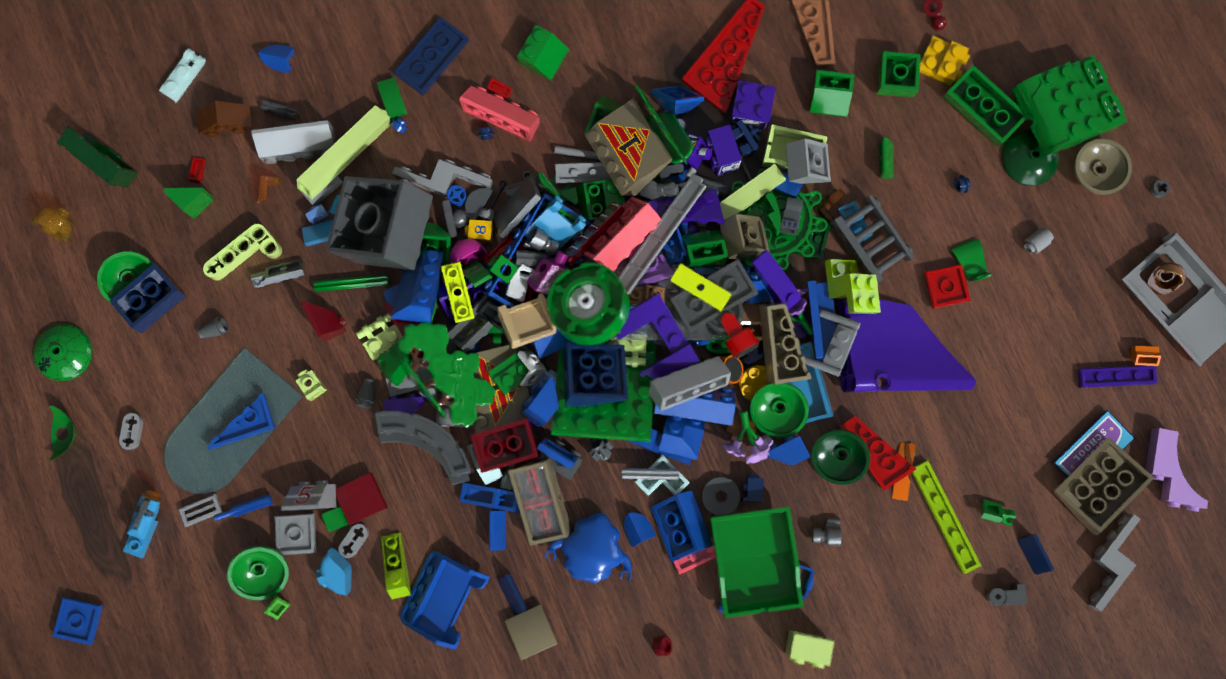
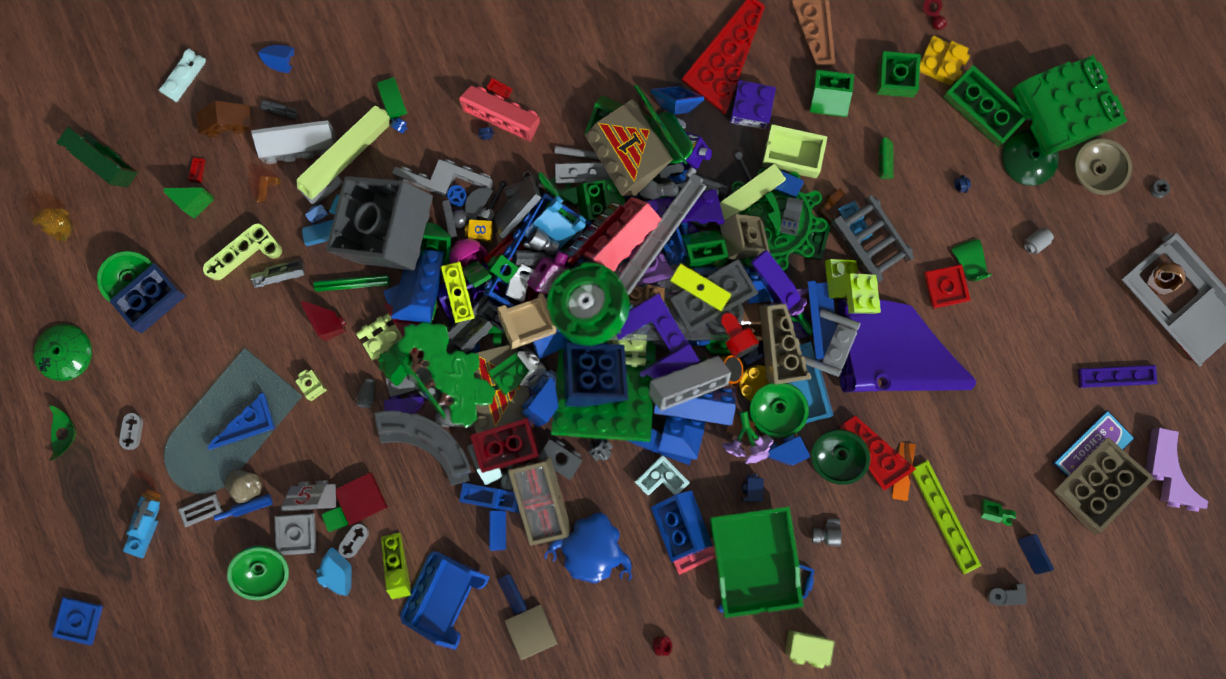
(214, 328): dark grey cone -> none
(242, 485): none -> dark tan hair
(276, 607): bright green slope -> none
(431, 56): dark blue tile -> none
(542, 53): green slope -> none
(557, 453): blue tile -> none
(637, 528): blue brick -> none
(643, 473): light grey axle -> none
(709, 496): dark grey tile -> none
(724, 150): dark purple brick -> none
(750, 145): dark blue hips -> none
(808, 161): light grey slope -> none
(1113, 562): light grey bracket -> none
(1145, 355): orange piece -> none

